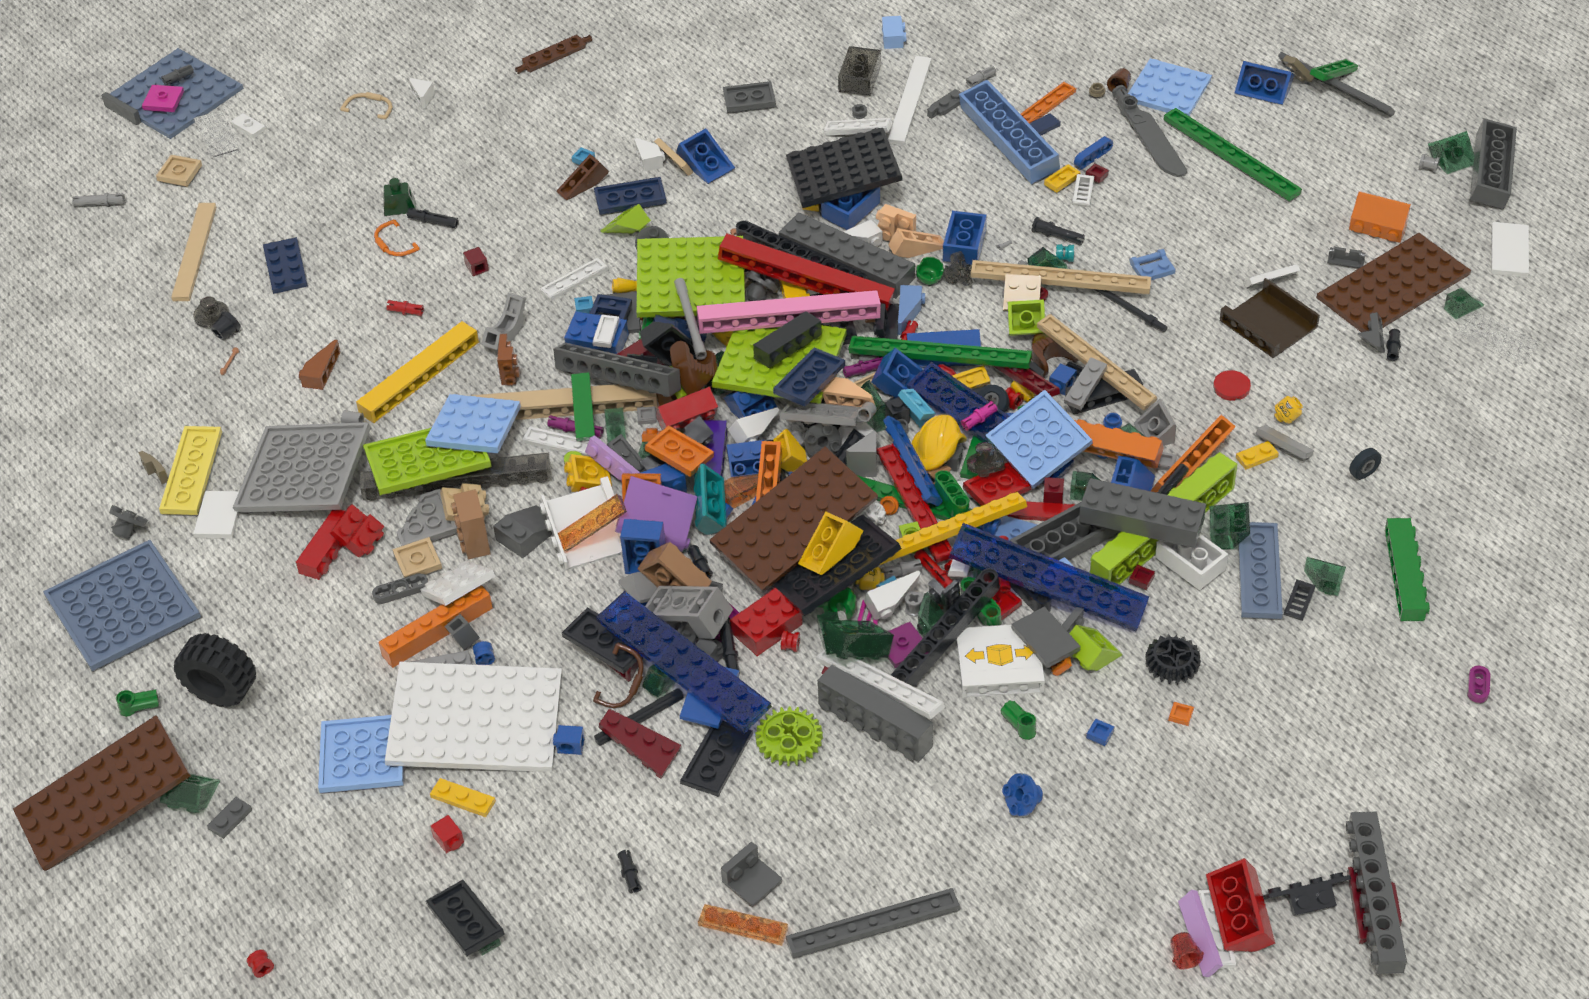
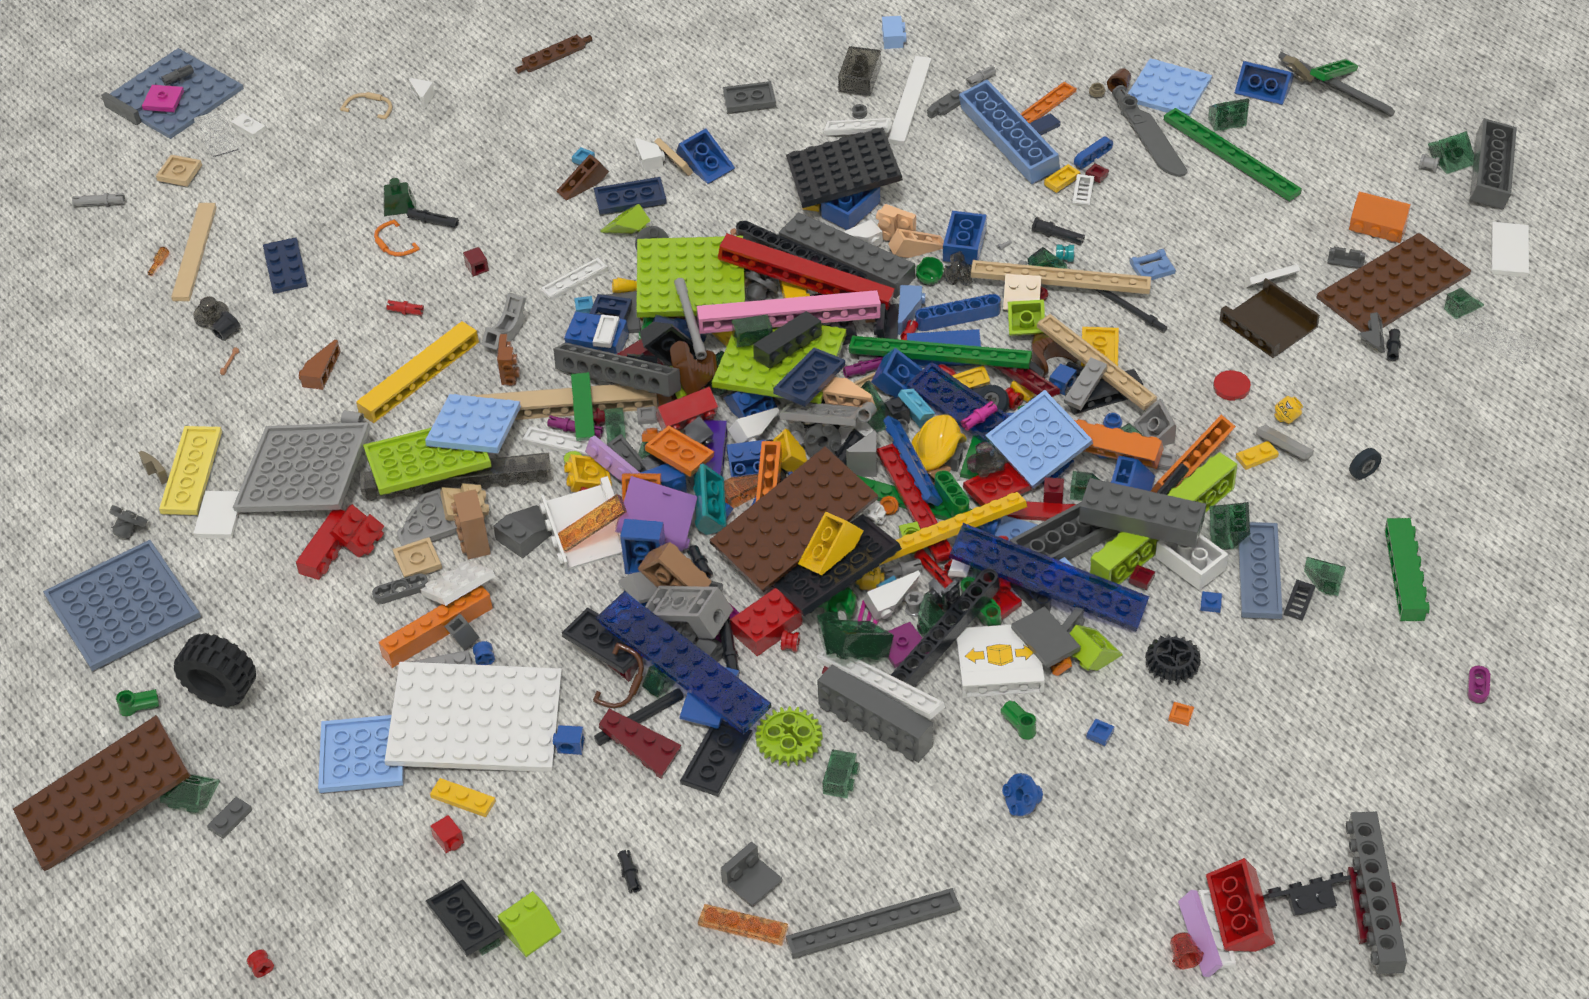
(158, 259): none -> clear orange axle
(528, 924): none -> lime slope
(599, 417): none -> dark red plate
(750, 330): none -> clear green brick
(840, 773): none -> clear green brick
(958, 312): none -> blue beam
(1104, 340): none -> yellow plate
(1211, 602): none -> blue plate
(1229, 114): none -> clear green slope

